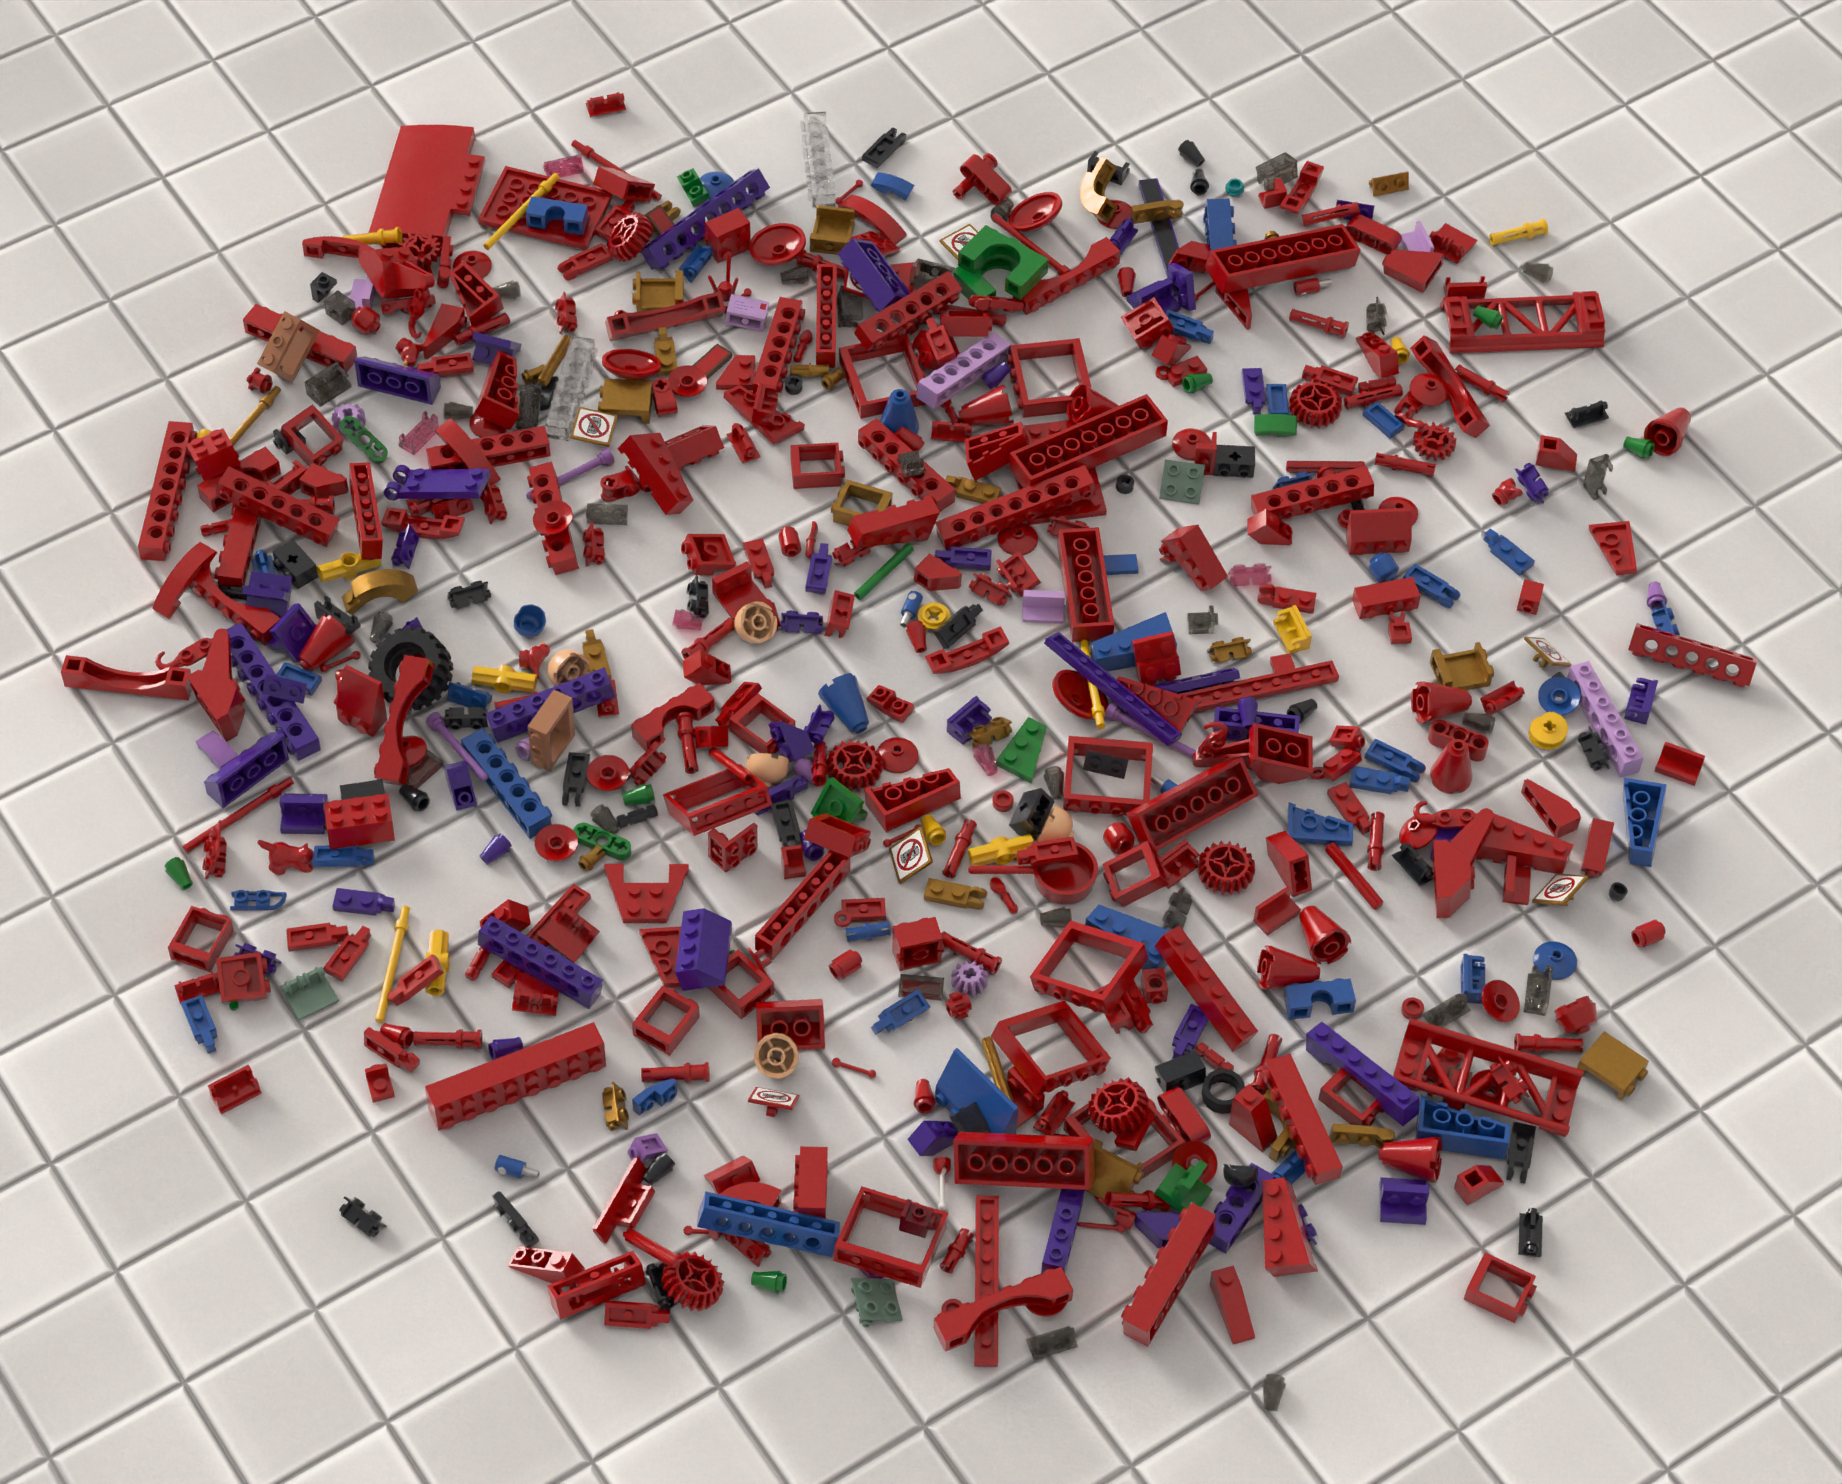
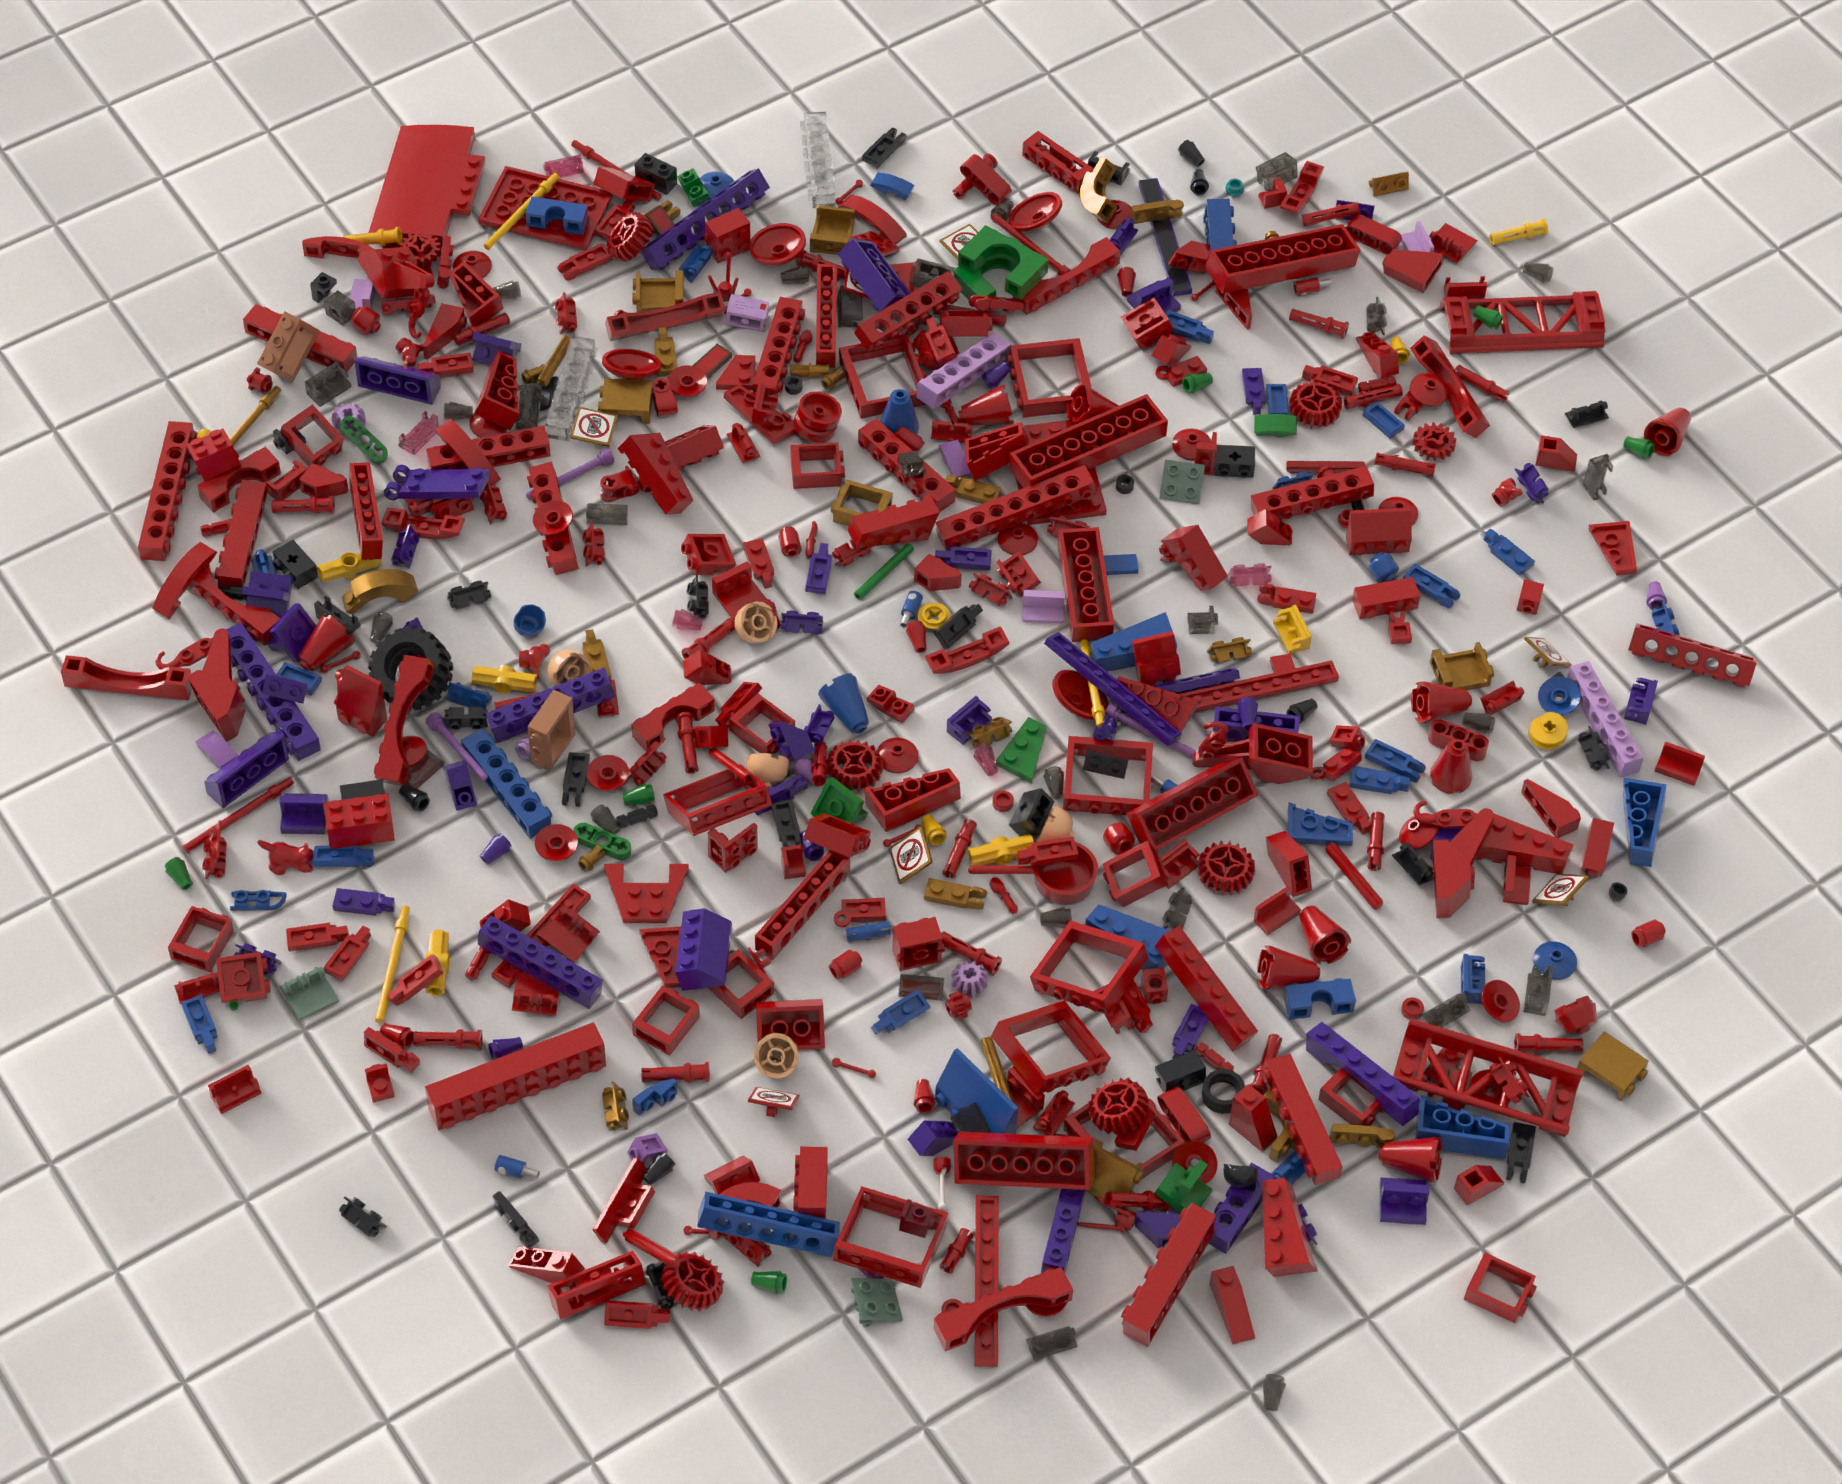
(277, 506): red brick -> none
(601, 106): red hinge -> none
(657, 172): none -> black brick
(817, 416): none -> red wheel
(839, 613): red hinge -> none
(955, 458): none -> medium lavender slope
(1056, 161): none -> red brick
(1107, 730): none -> dark purple hinge
(1184, 281): dark purple plate -> none
(1410, 422): red piece -> none
(1530, 1233): black hinge -> none

